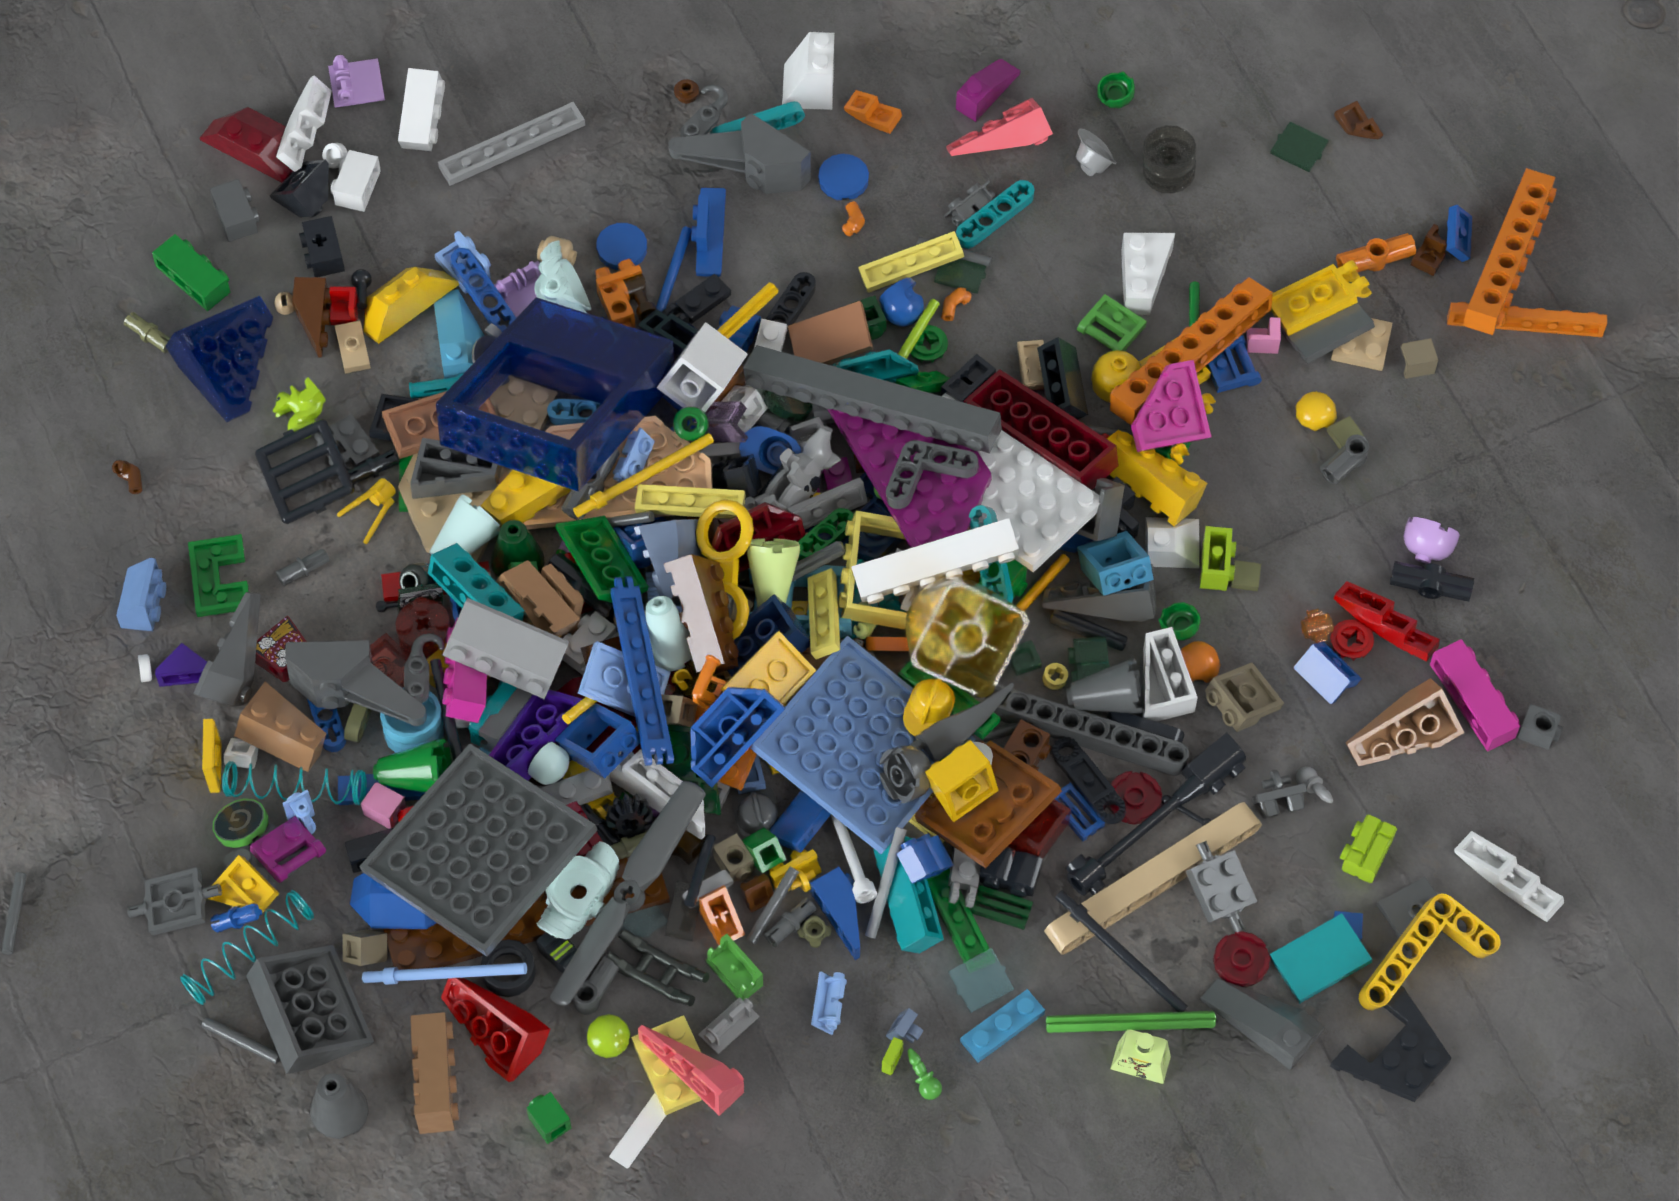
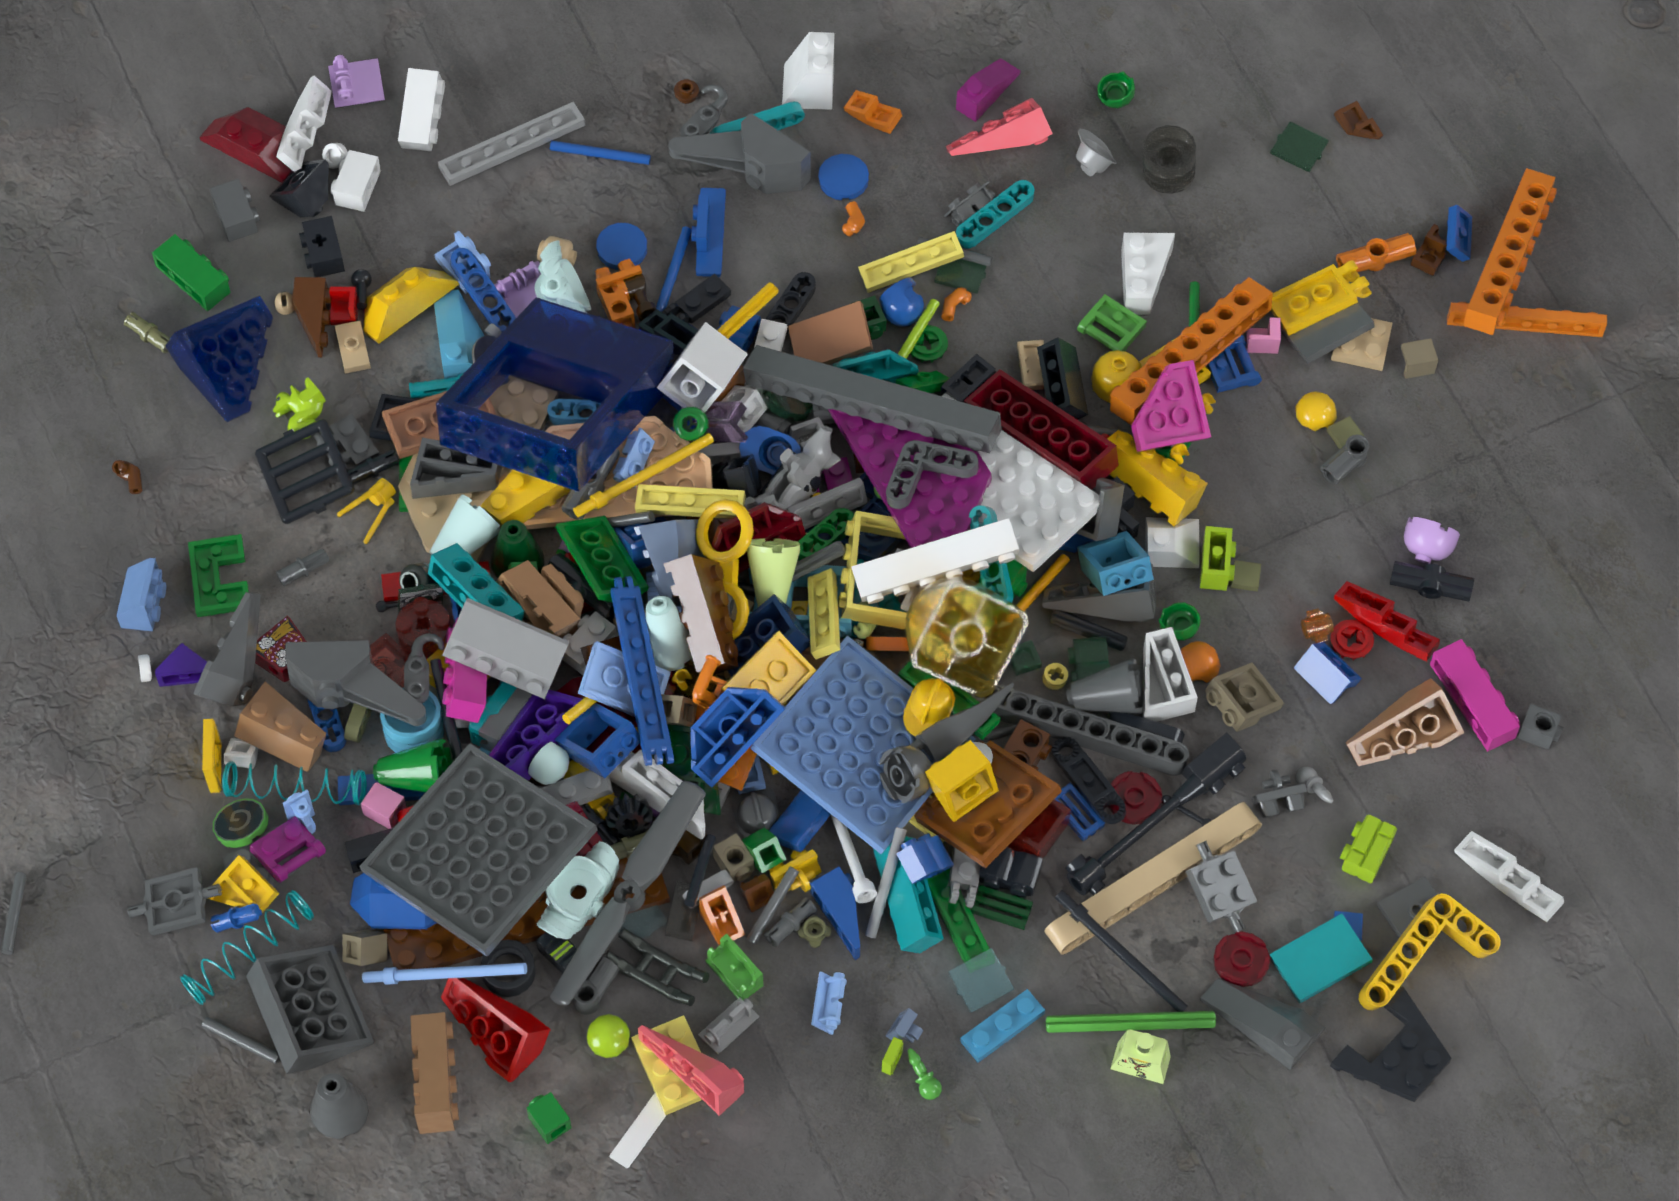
(600, 152): none -> blue bar

